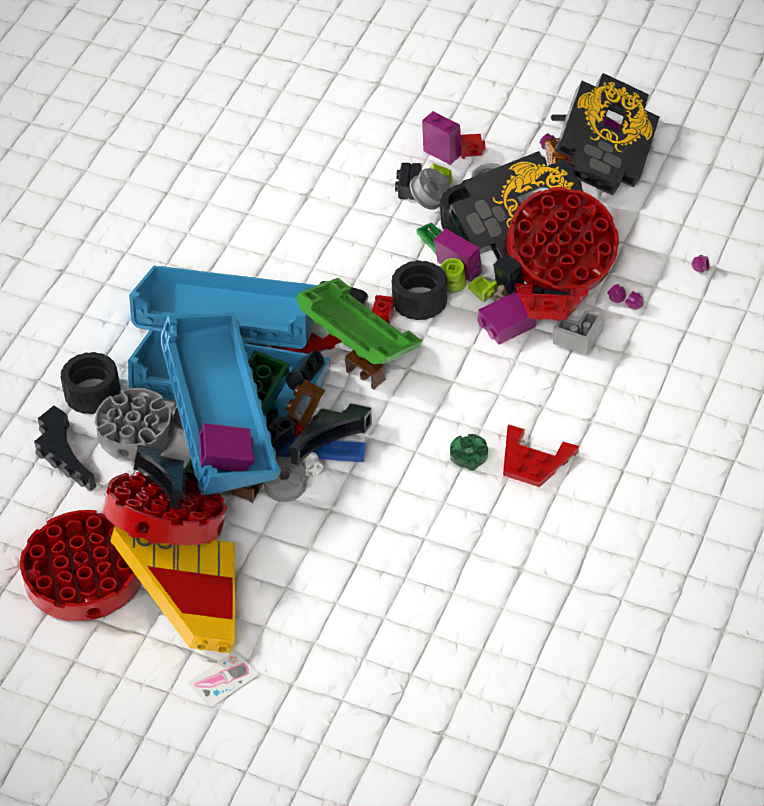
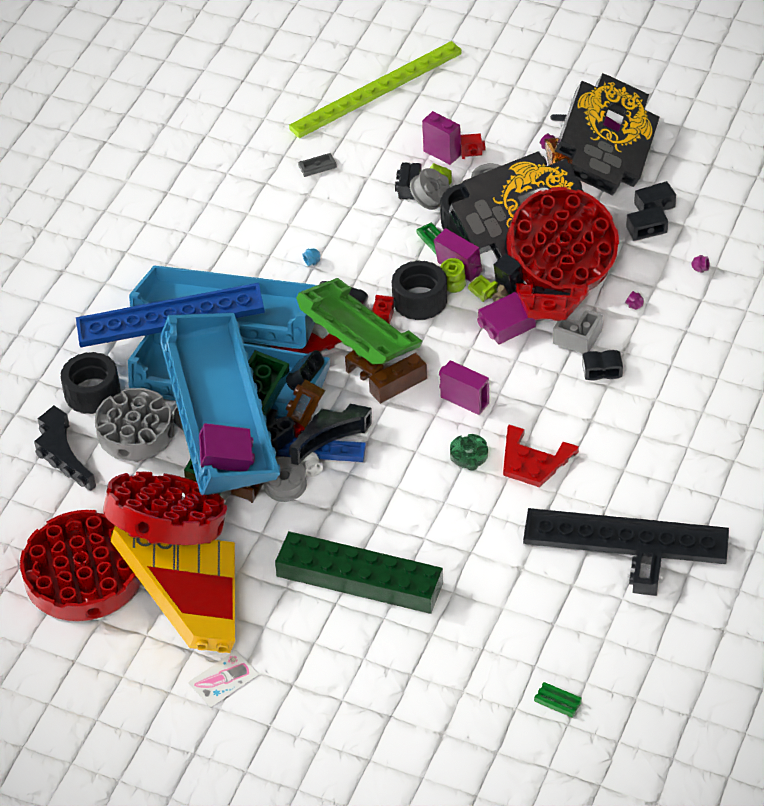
(151, 317): none -> blue plate
(164, 471): black arch -> none
(311, 256): none -> dark azure plate
(317, 164): none -> dark grey tile
(359, 572): none -> dark green brick
(374, 89): none -> lime plate
(397, 378): none -> reddish brown brick
(464, 387): none -> magenta brick
(560, 697): none -> green tile
(602, 365): none -> black brick
(617, 293): magenta plate -> none
(626, 535): none -> black plate
(646, 572): none -> black window
(647, 223): none -> black brick
(654, 196): none -> black brick

